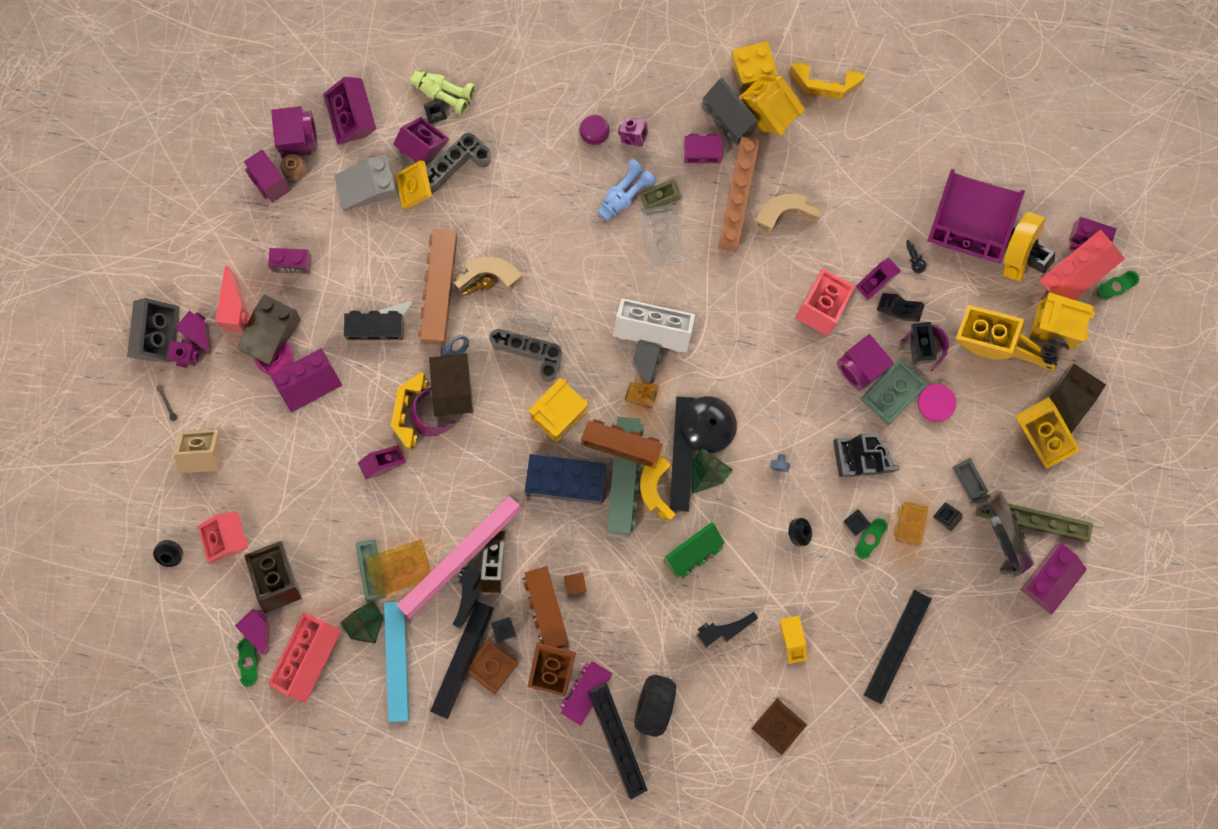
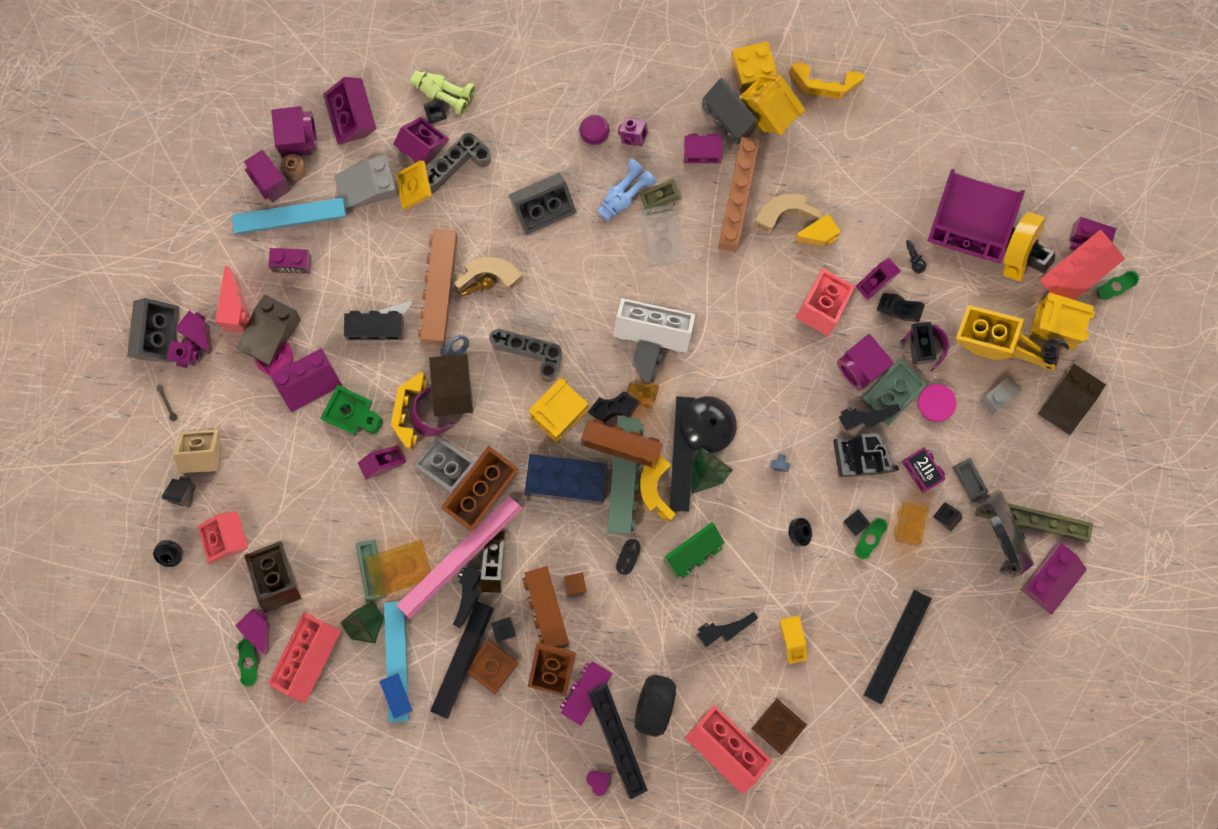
(179, 492): none -> black slope
(289, 216): none -> medium azure tile
(358, 418): none -> green plate
(396, 695): none -> blue tile
(444, 464): none -> light grey slope
(480, 488): none -> dark orange slope
(542, 203): none -> dark grey slope
(598, 781): none -> magenta tile
(607, 408): none -> black tile
(623, 555): none -> black beam
(728, 749): none -> coral slope
(820, 232): none -> yellow slope
(854, 418): none -> black slope
(924, 470): none -> brick
(1000, 395): none -> light grey slope
(1047, 433): yellow slope -> none

